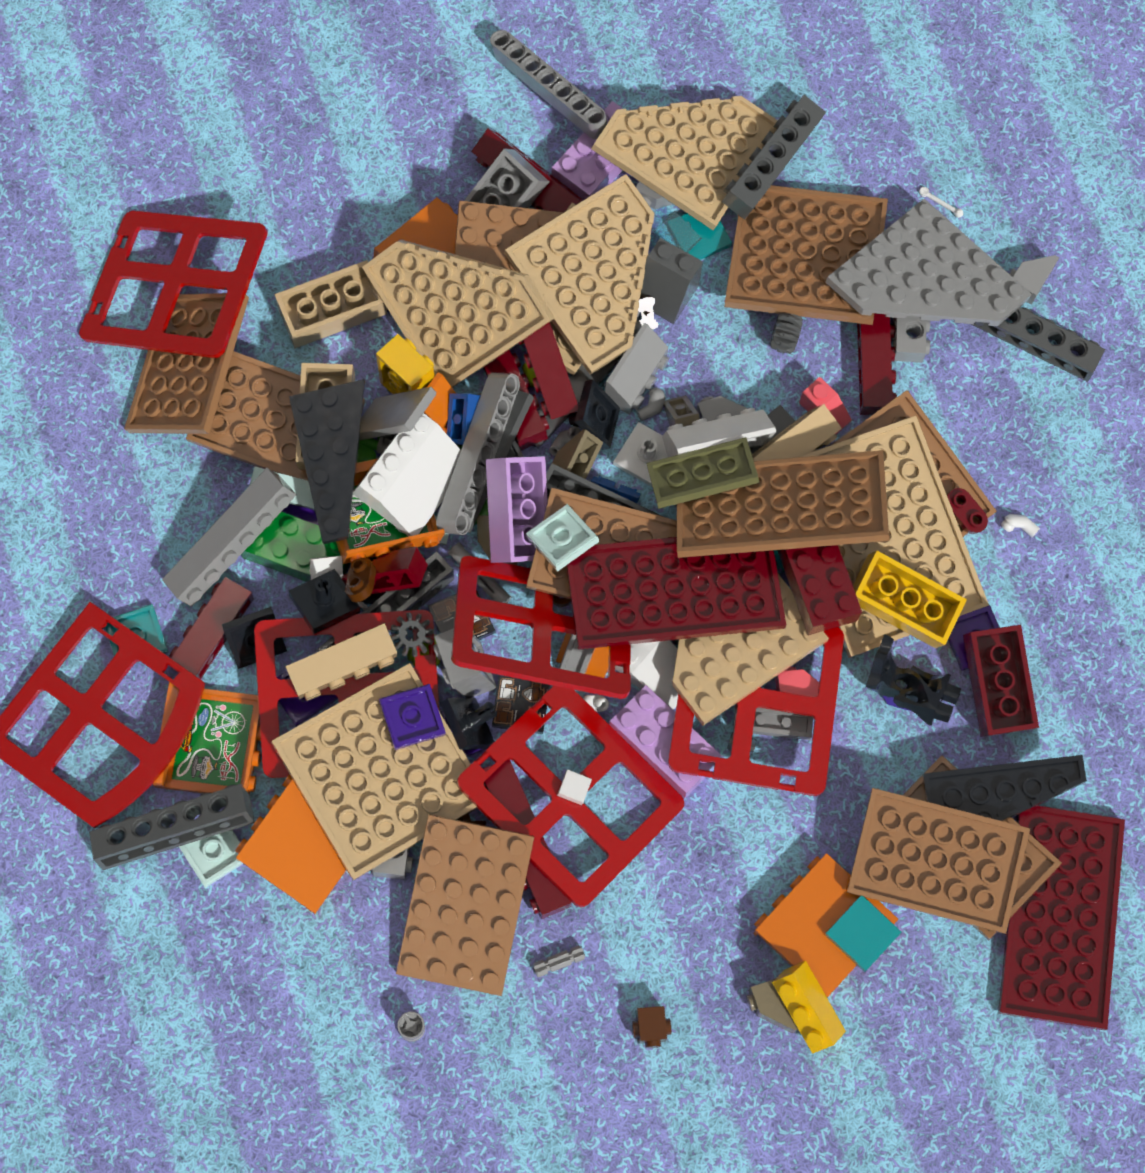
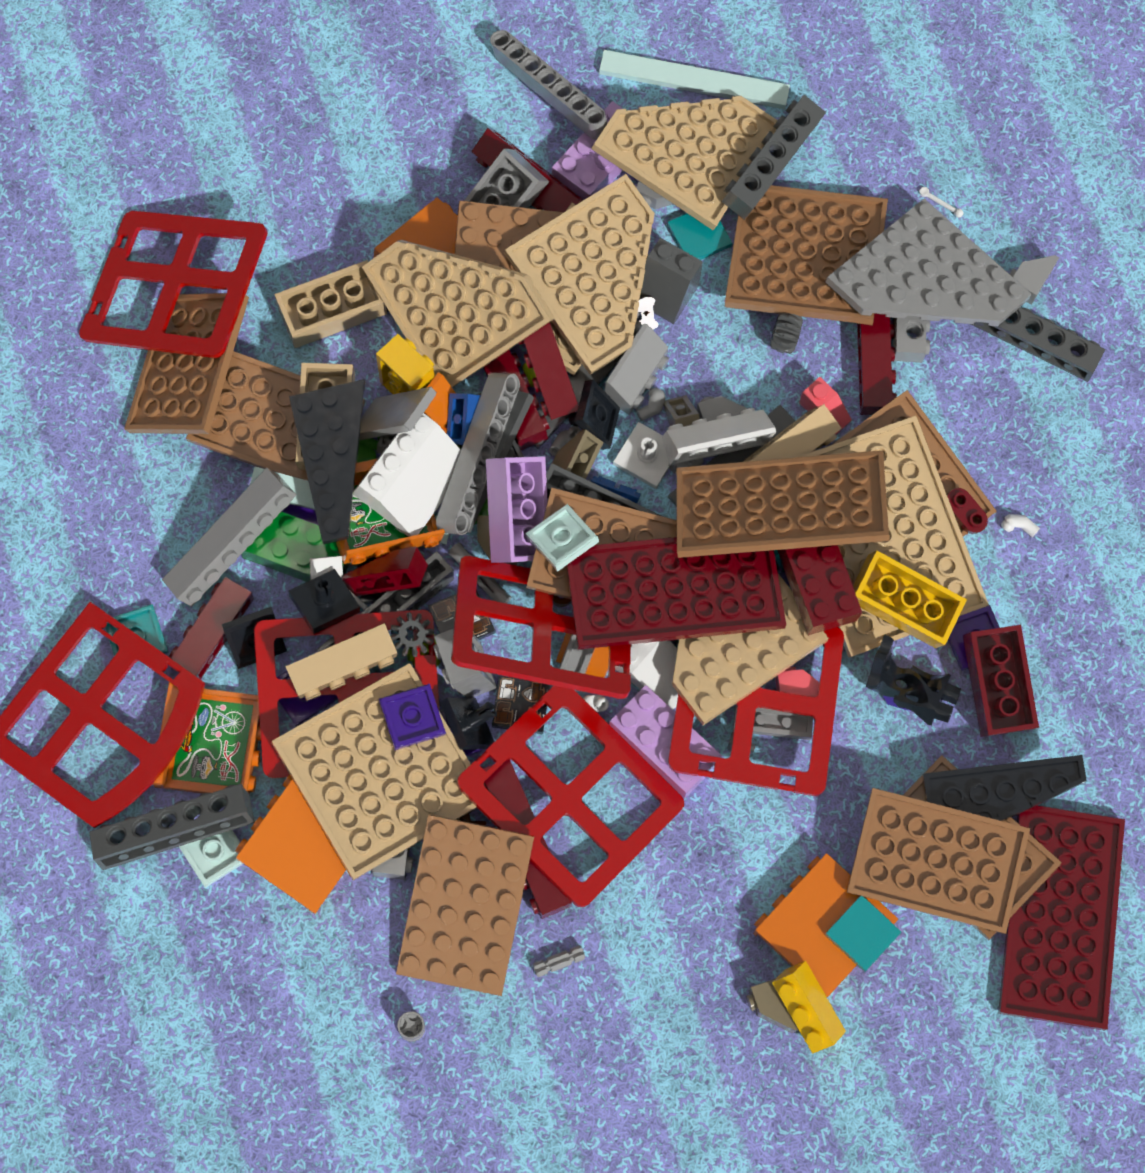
(360, 580): reddish brown plate -> none
(574, 787): white tile -> none
(651, 1026): reddish brown brick -> none
(676, 232): clear light blue piece -> none
(693, 79): none -> light aqua tile
(702, 472): olive plate -> none

